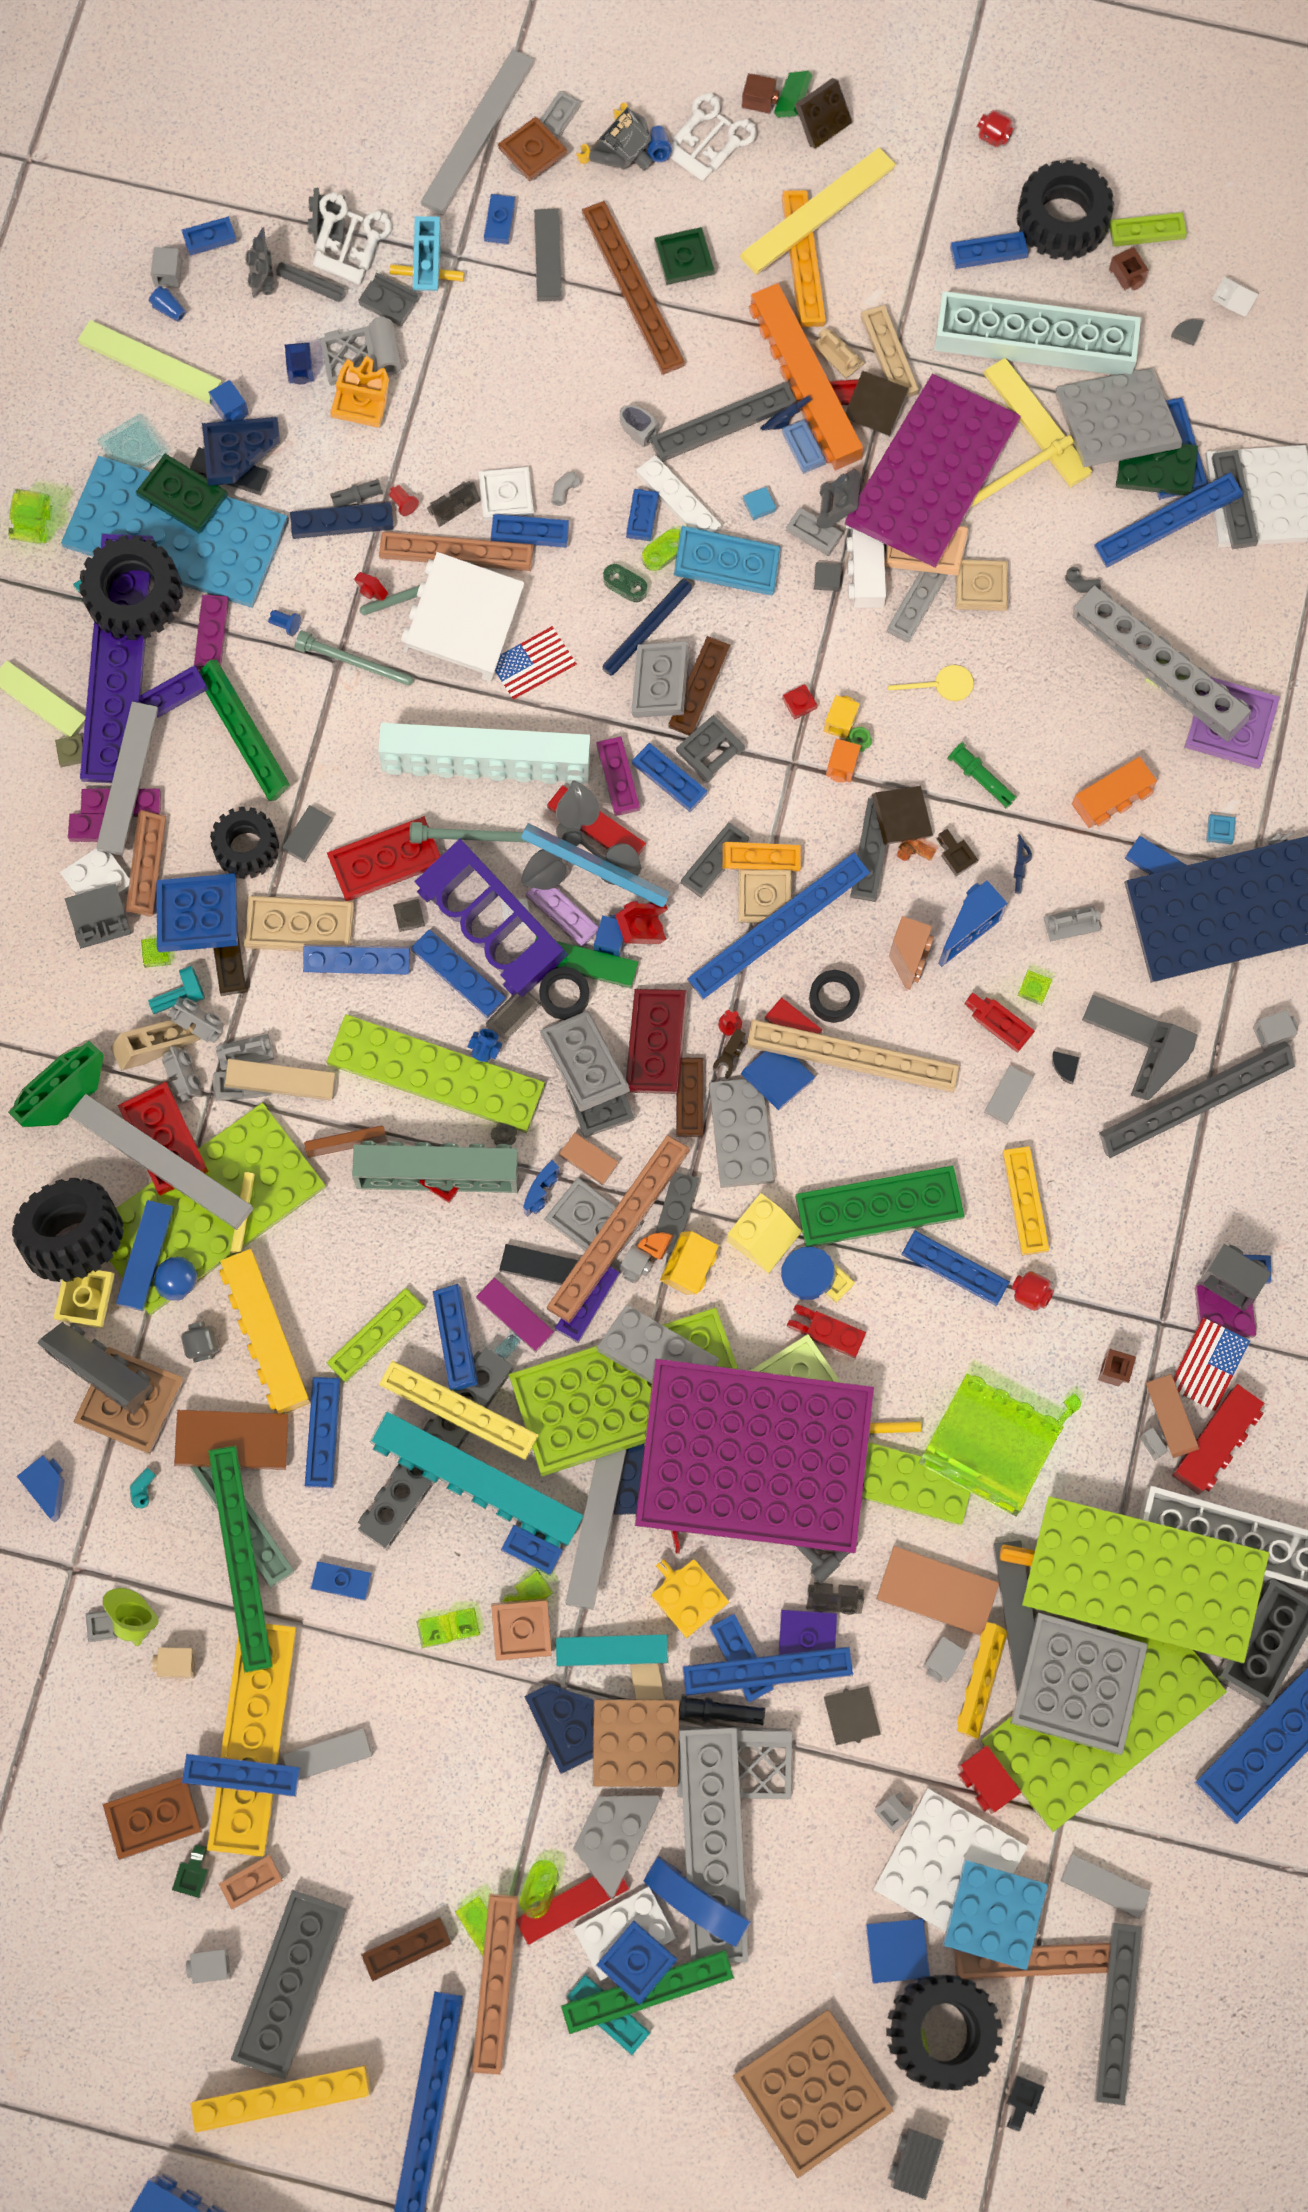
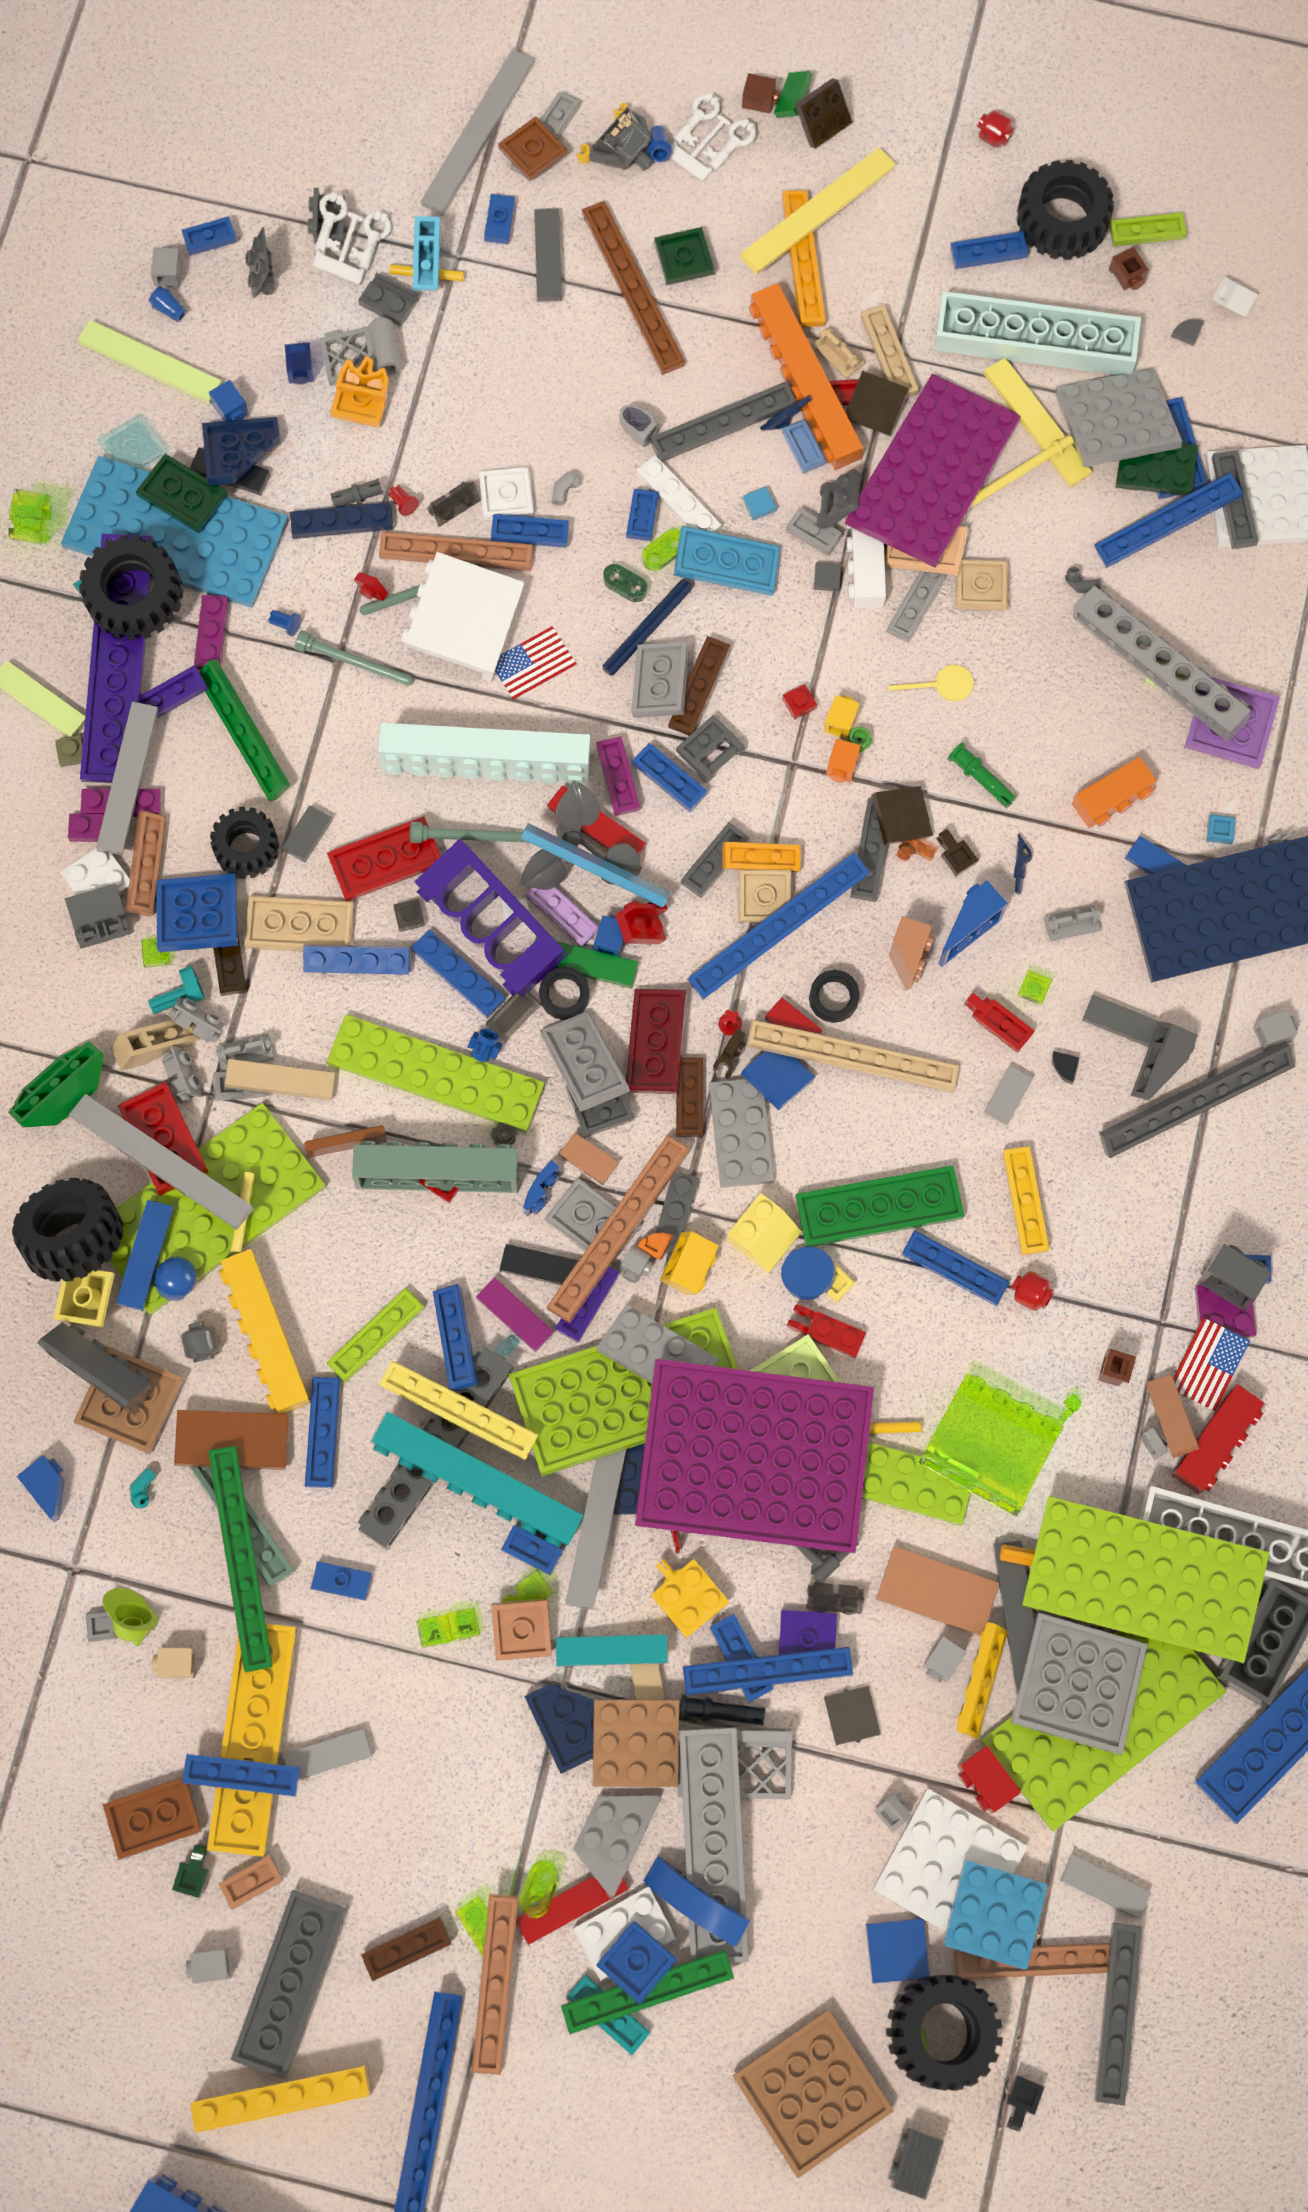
(310, 281): dark grey axle -> none

